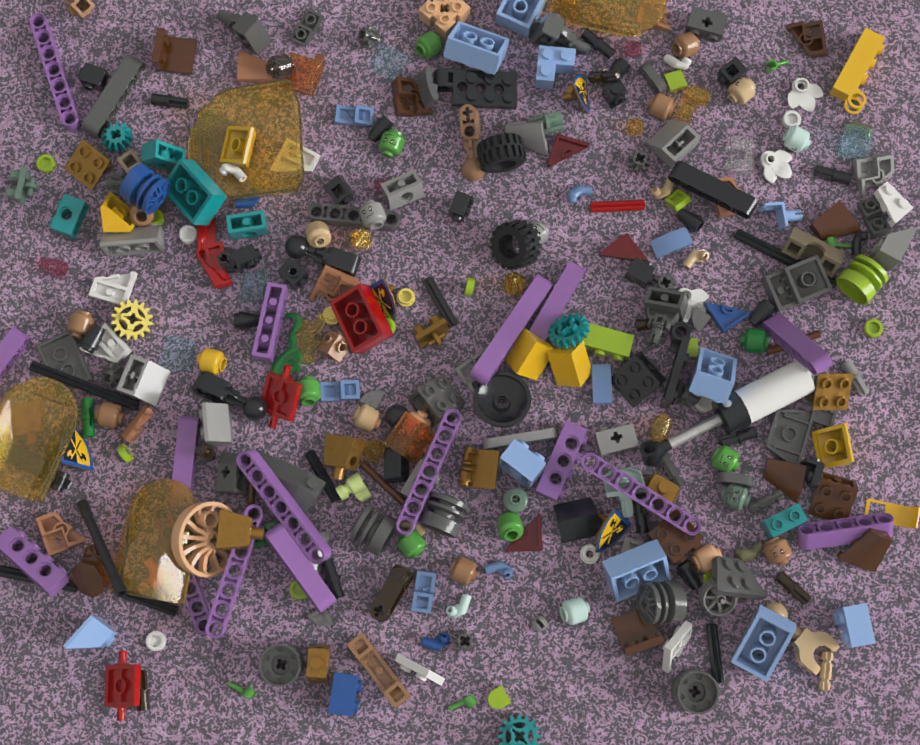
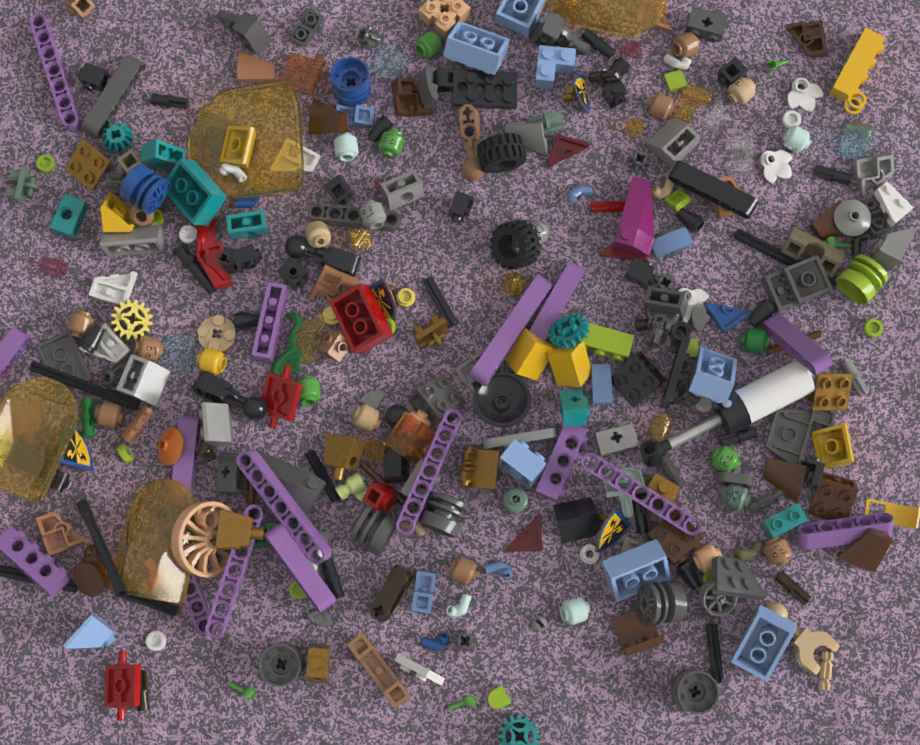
(148, 348): none -> medium nougat head
(170, 446): none -> orange dish
(173, 53): reddish brown bracket -> none
(190, 262): none -> black pin
(214, 323): none -> tan plate
(253, 286): clear light blue piece -> none
(280, 66): clear smoke head -> none
(326, 119): none -> reddish brown slope
(340, 391): medium blue slope -> none
(344, 694): blue brick -> none
(346, 147): none -> light aqua head
(351, 81): none -> blue wheel
(380, 496): none -> red brick
(411, 545): bright green head -> none
(469, 287): lime tile -> none
(510, 526): bright green head -> none
(573, 407): none -> teal brick
(636, 222): none -> magenta wedge
(652, 78): dark grey beam -> none
(675, 645): white wing -> none
(695, 256): tan arm -> none
(715, 118): none -> clear tile
(782, 215): light blue bracket -> none
(848, 225): none -> light grey dish
(855, 624): light blue brick -> none

